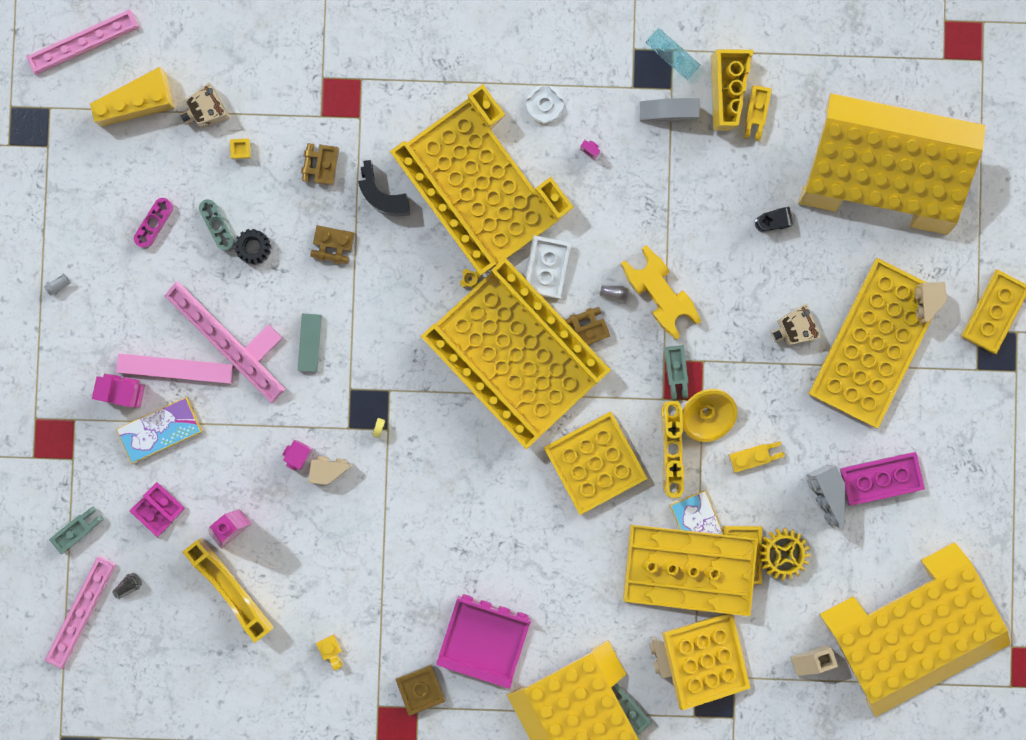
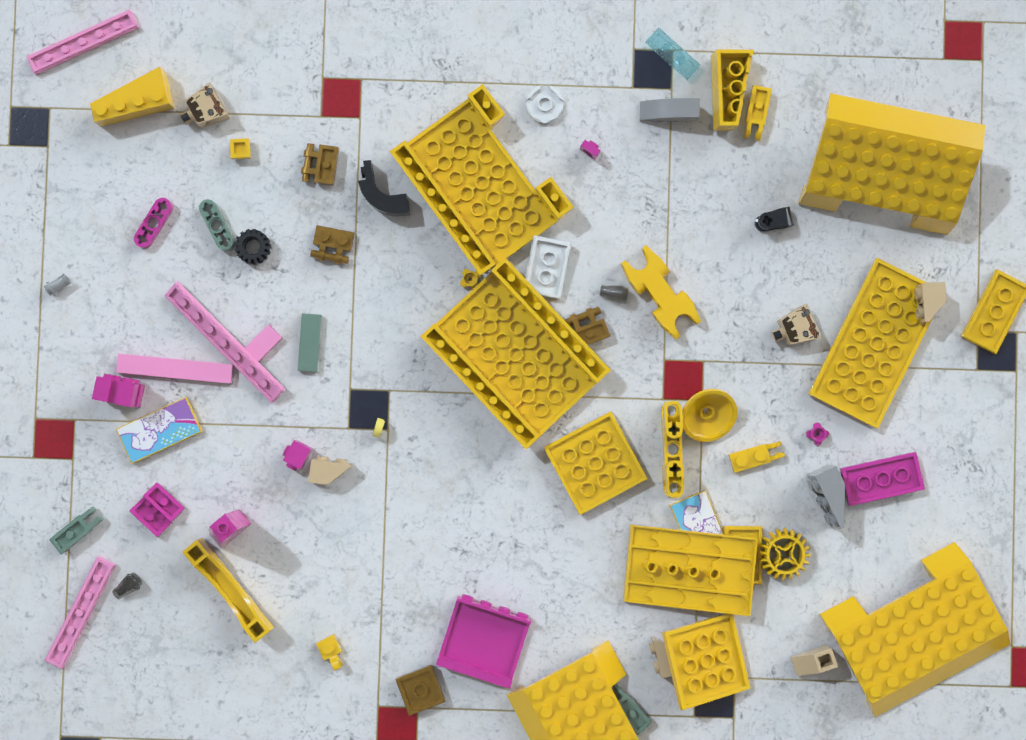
(676, 369): sand green hinge -> none
(822, 434): none -> dark pink plate

